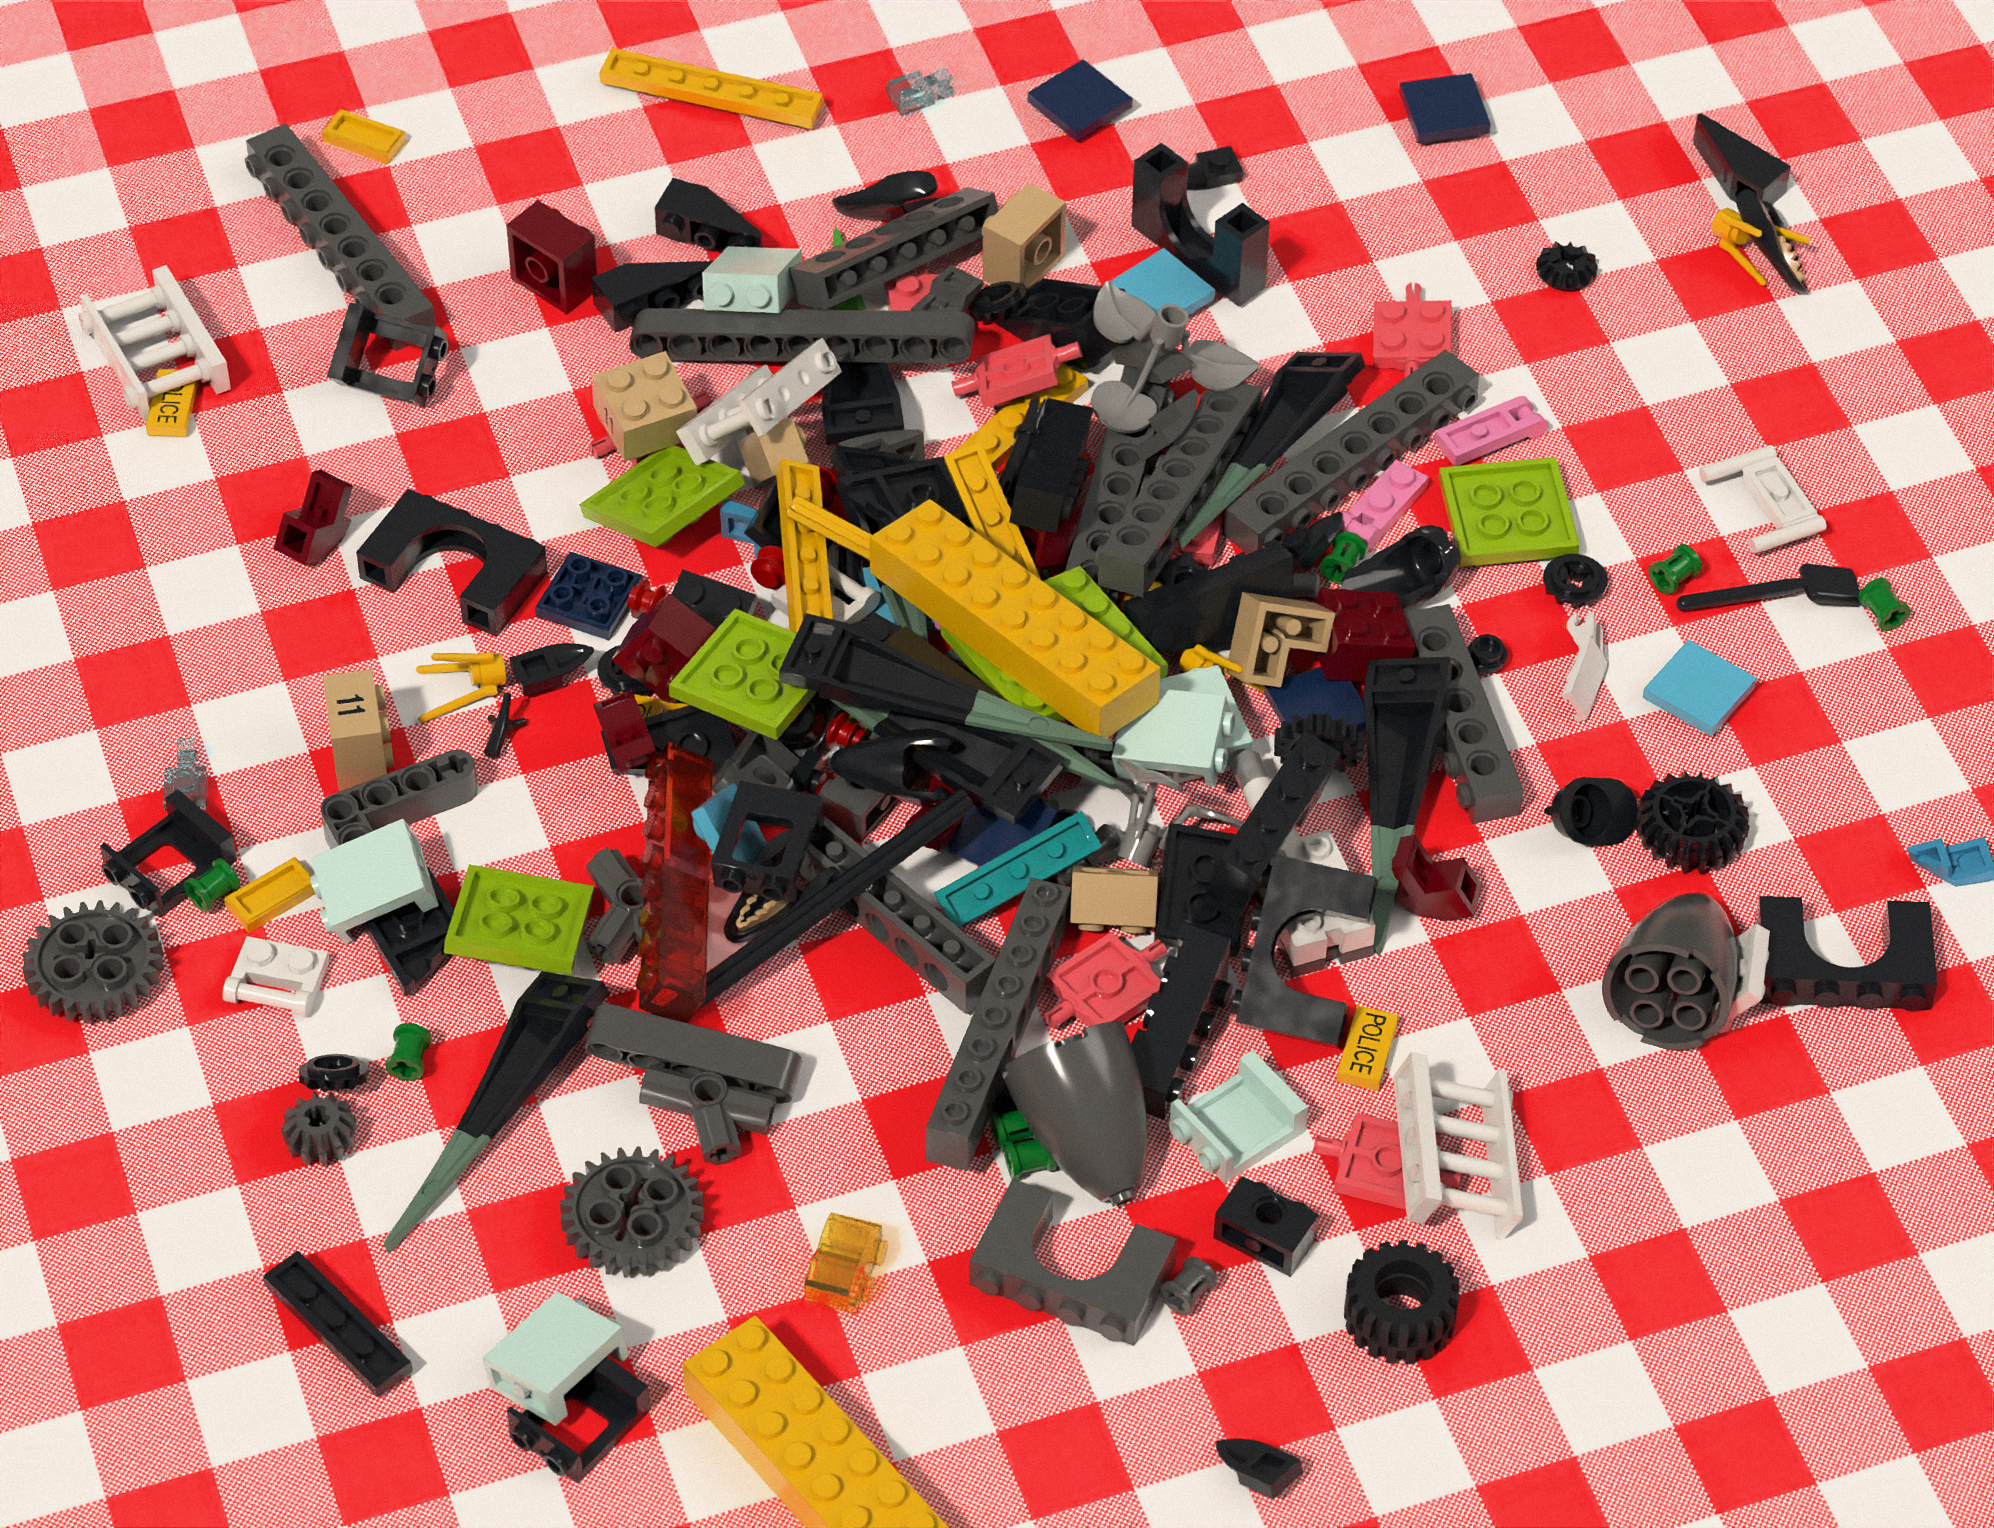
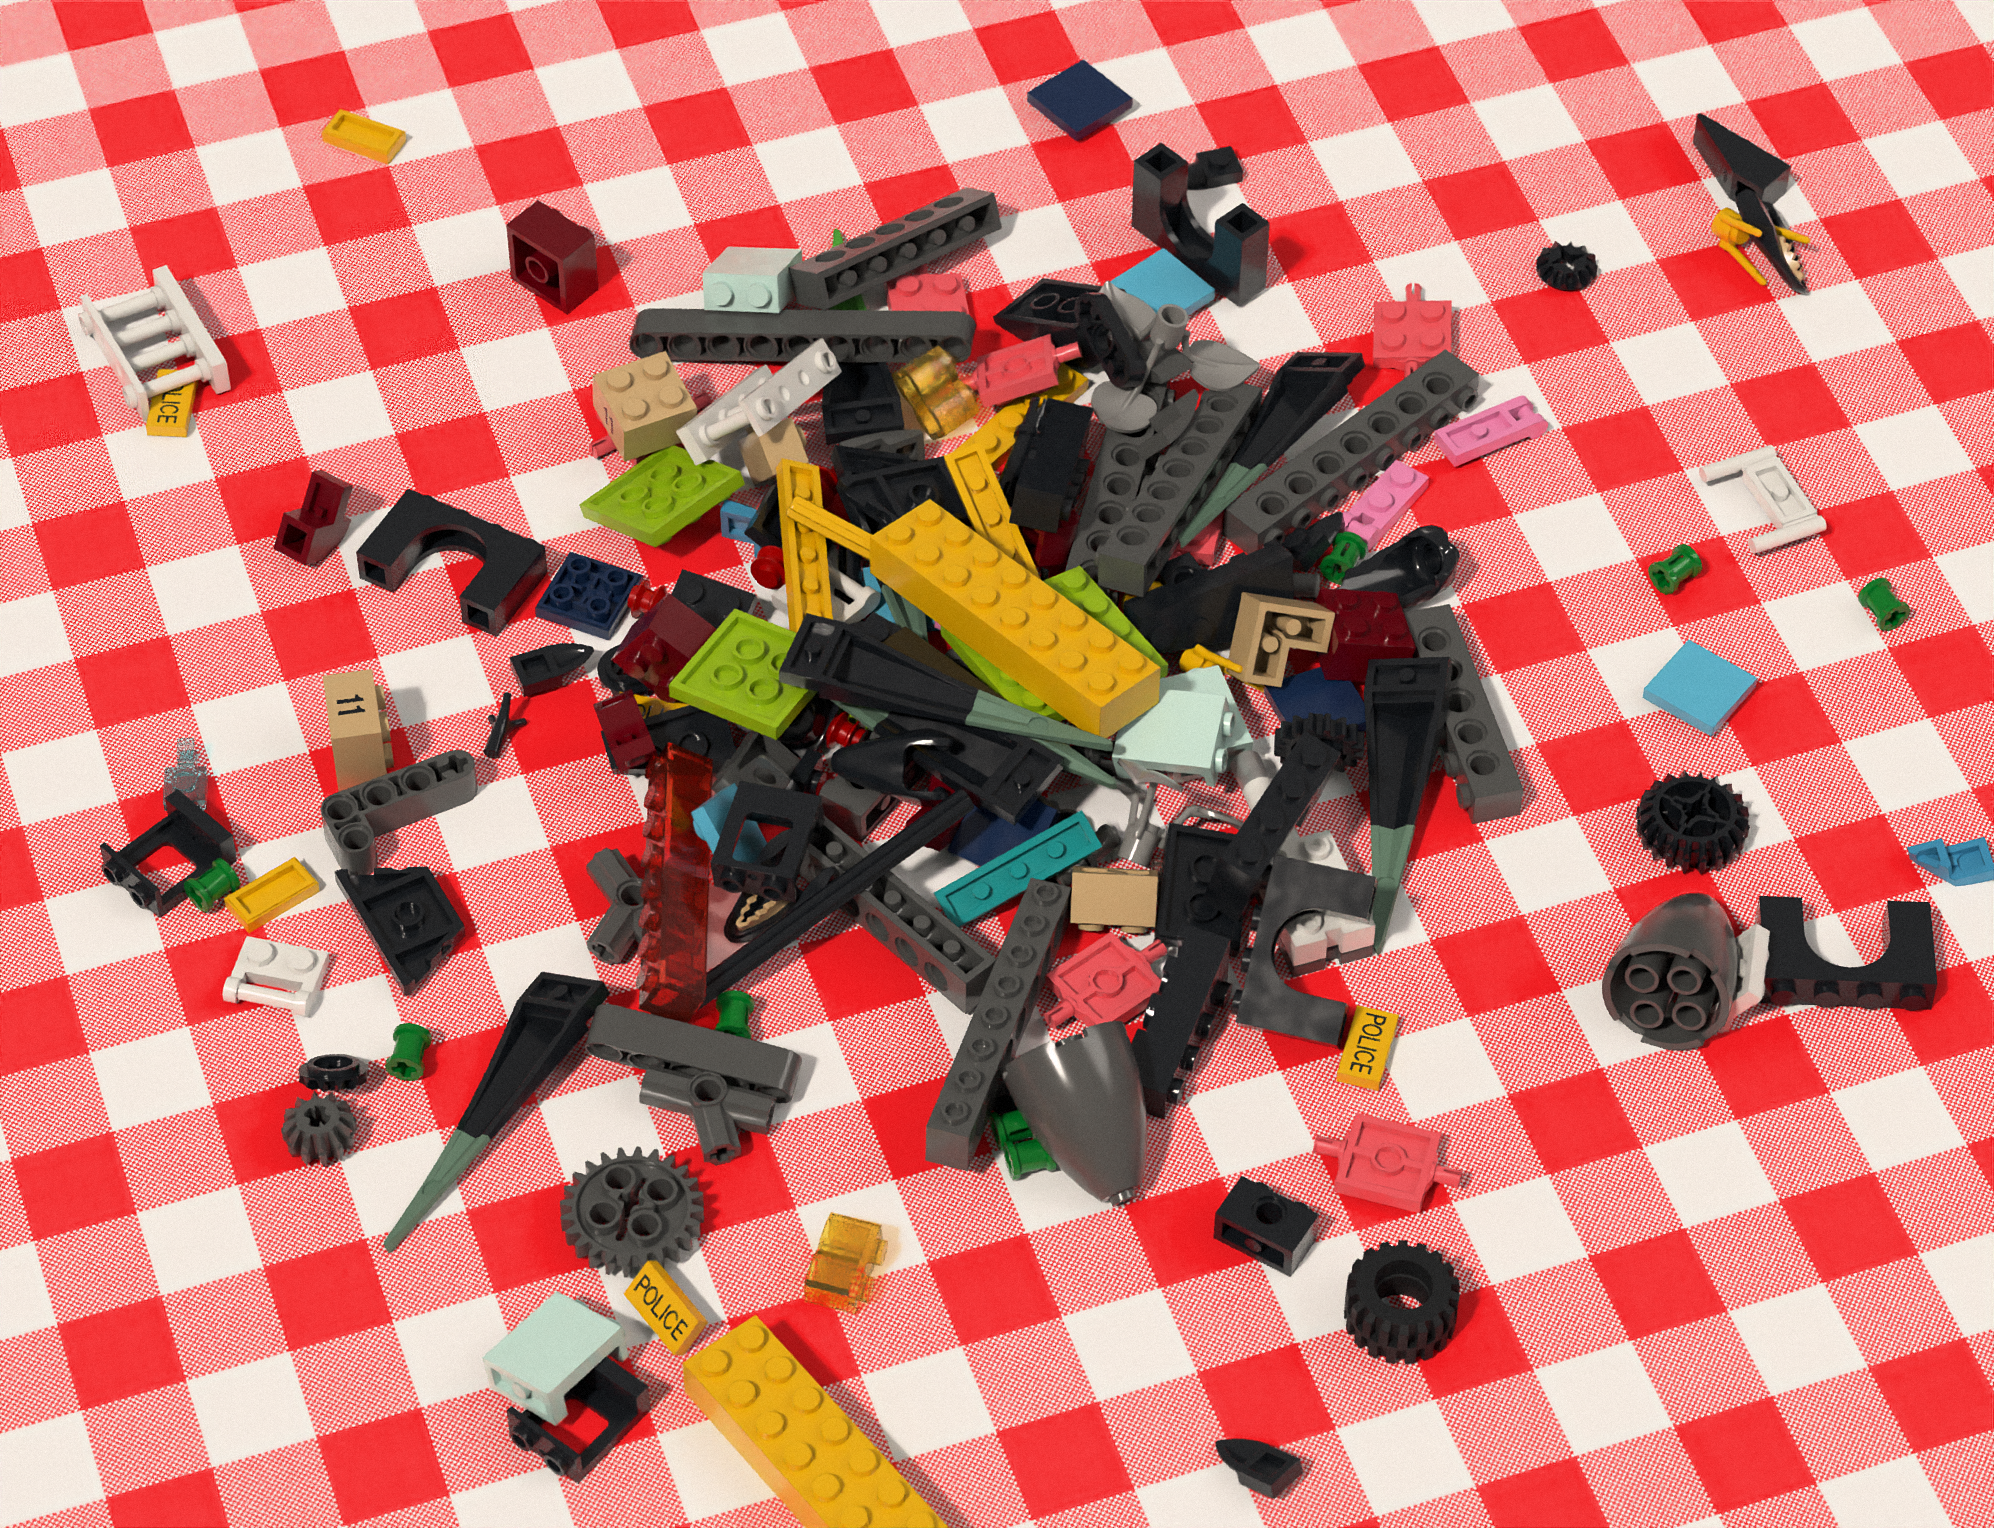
(93, 961): dark grey gear -> none
(335, 229): dark grey brick -> none
(337, 1323): black plate -> none
(351, 345): black panel -> none
(371, 878): light aqua panel -> none
(483, 668): yellow plant -> none
(519, 919): lime plate -> none
(640, 286): black slope -> none
(665, 1308): none -> yellow tile
(702, 219): black slope -> none
(711, 88): yellow plate -> none
(734, 1013): none -> green bush
(888, 196): black animal -> none
(918, 92): clear light blue plate -> none
(936, 392): none -> clear yellow brick
(950, 291): dark grey slope -> none
(998, 301): black gear -> none
(1024, 237): tan brick -> none
(1109, 1304): dark grey arch -> none
(1123, 360): none -> black beam
(1188, 1286): dark grey bush -> none
(1240, 1119): light aqua panel -> none
(1423, 1158): white fence -> none
(1432, 888): dark red brick -> none
(1444, 108): dark blue tile -> none
(1488, 653): black plate -> none
(1508, 511): lime plate -> none
(1579, 568): black gear -> none
(1589, 666): white arm -> none
(1594, 811): black piece -> none
(1821, 582): black piece -> none

